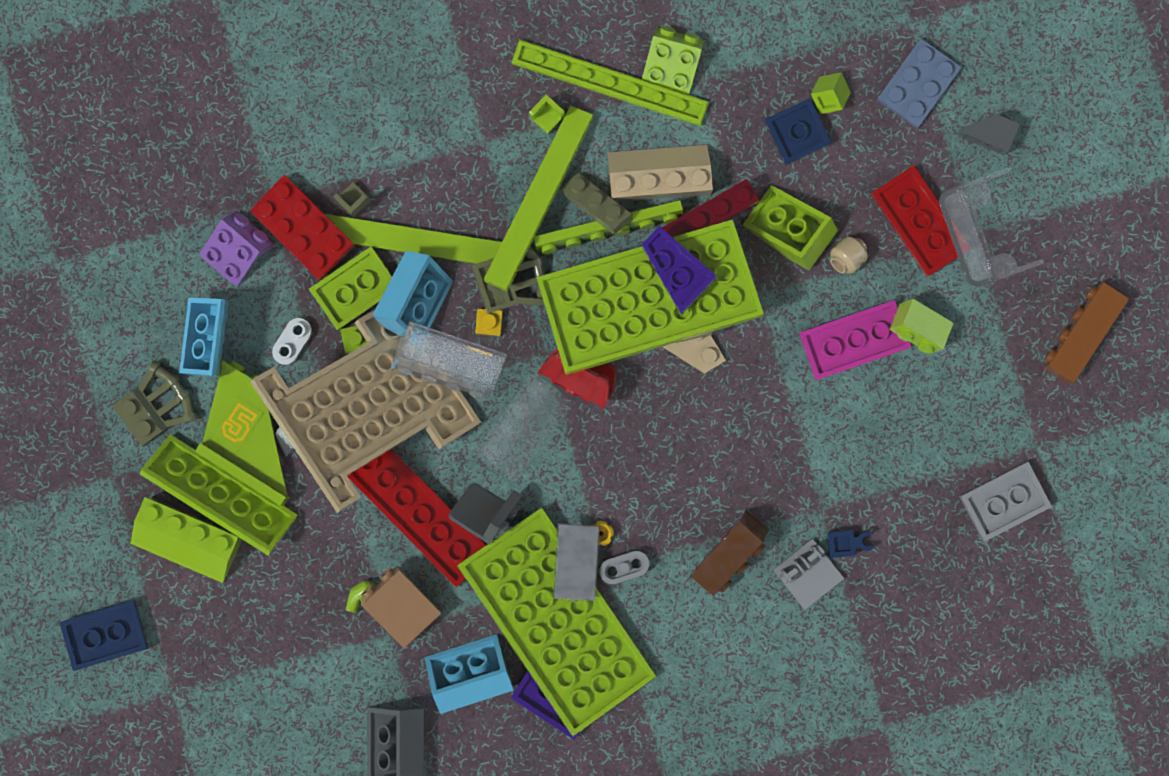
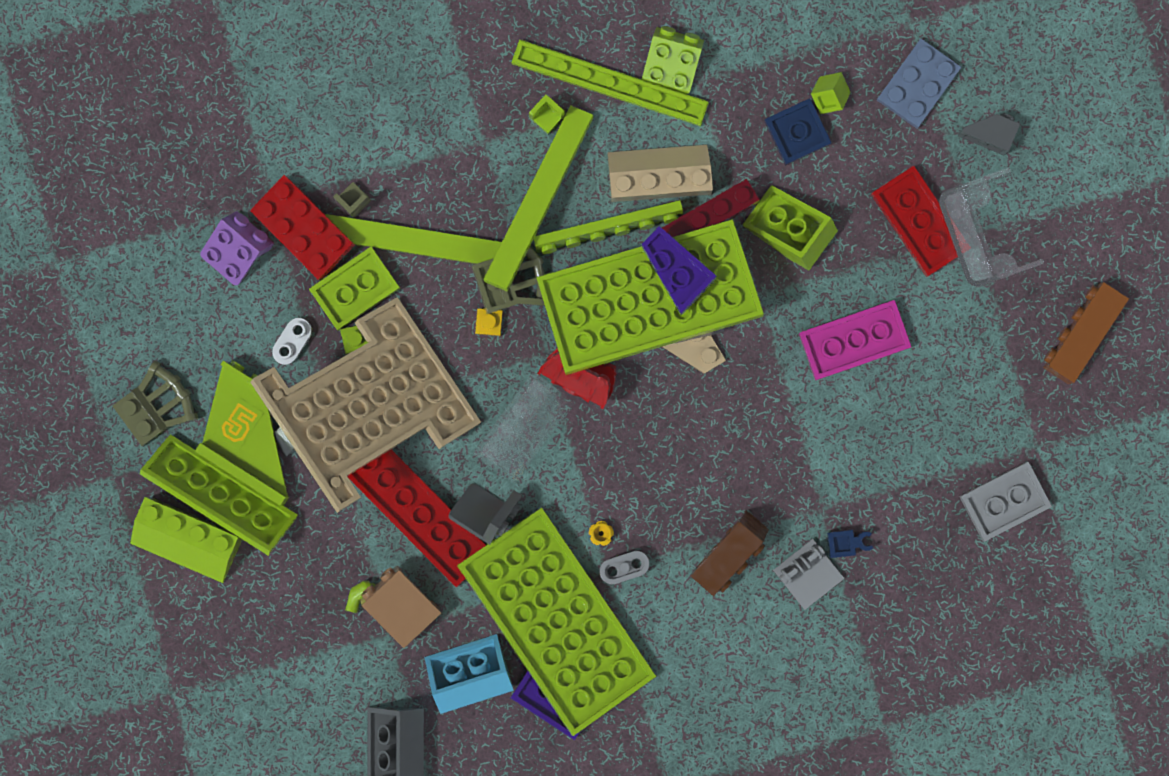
(104, 635): dark blue plate -> none
(204, 337): medium azure slope -> none
(413, 293): medium azure slope -> none
(448, 360): clear slope -> none
(576, 562): flat silver piece -> none
(596, 203): olive plate -> none
(848, 255): tan head -> none
(921, 326): lime brick -> none

